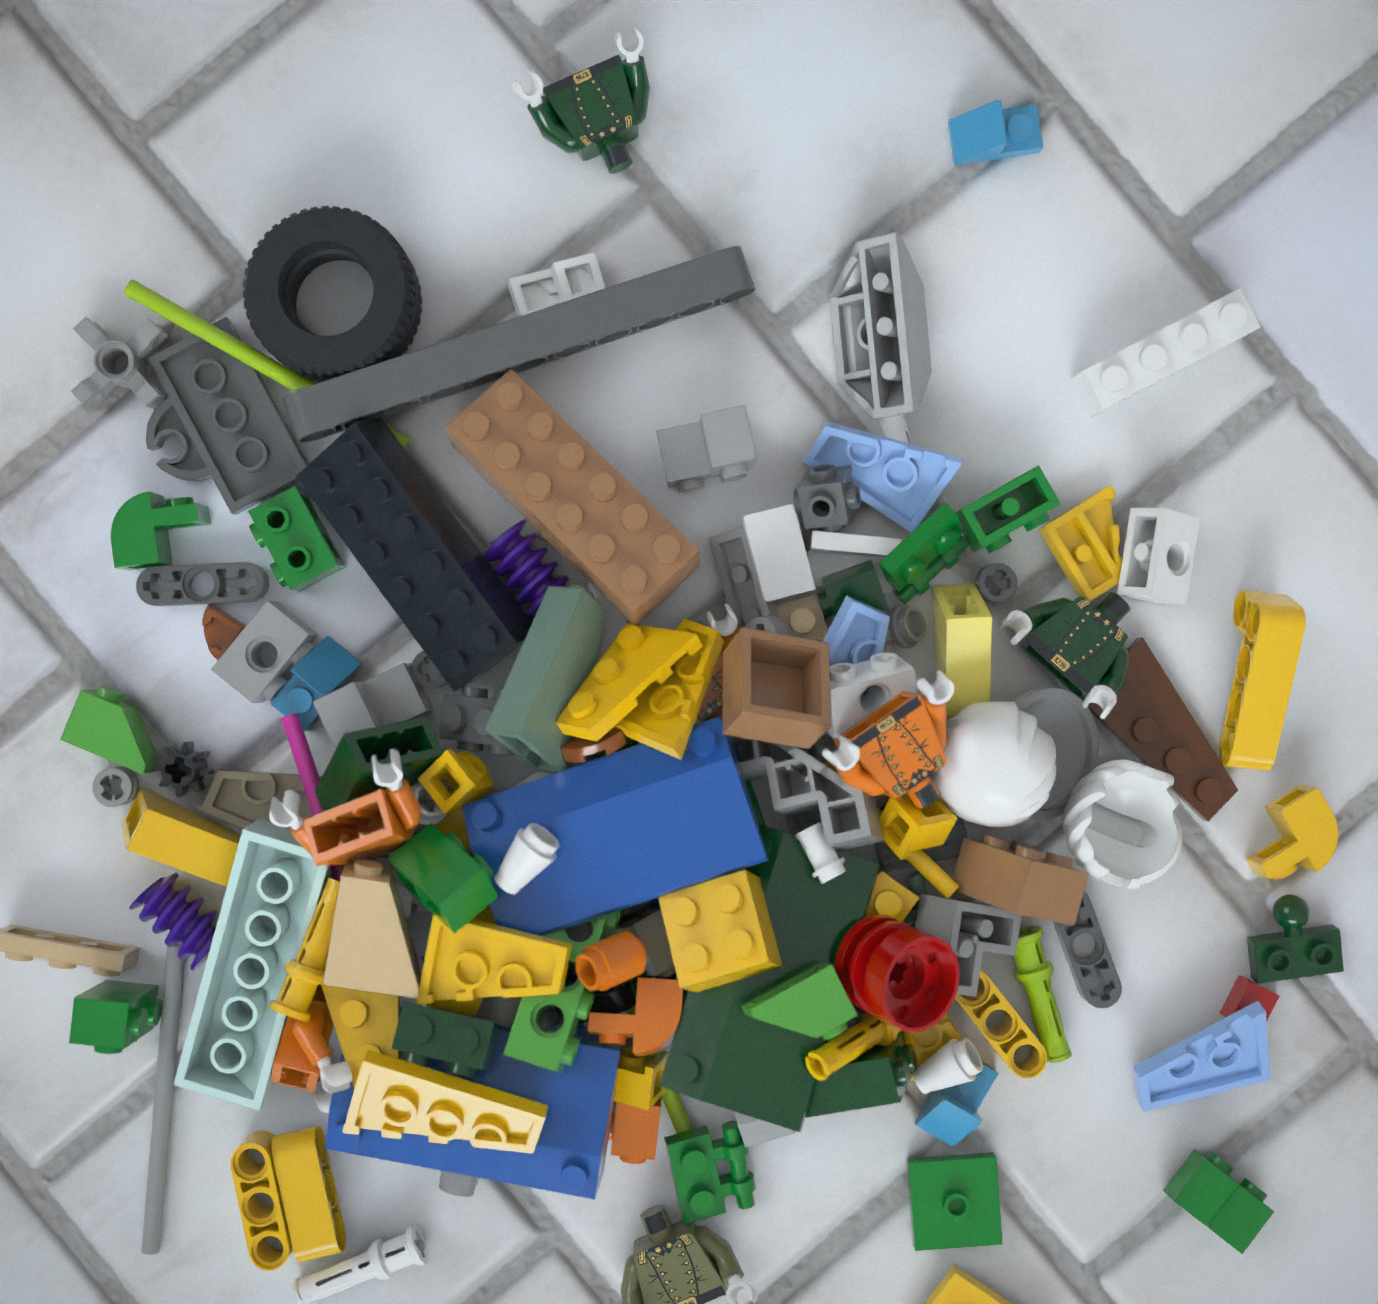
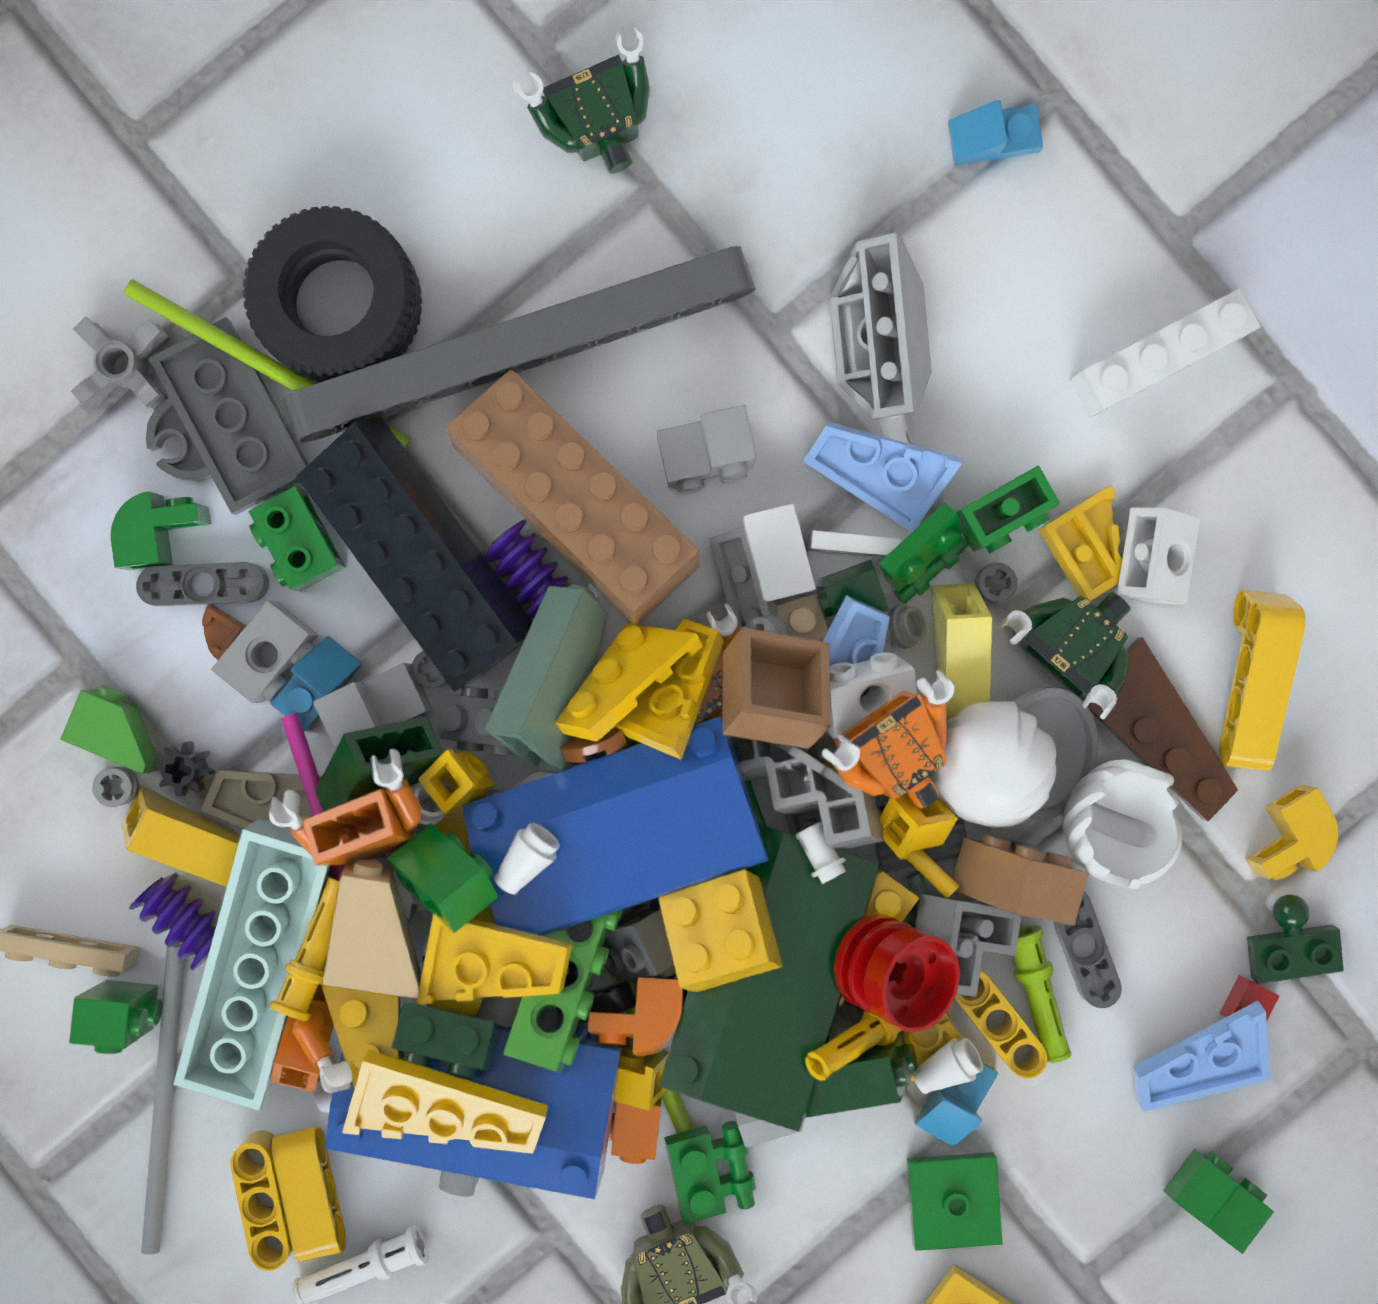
(556, 285): white slope -> none
(611, 961): orange brick -> none
(806, 1003): bright green slope -> none
(831, 485): dark grey brick -> none

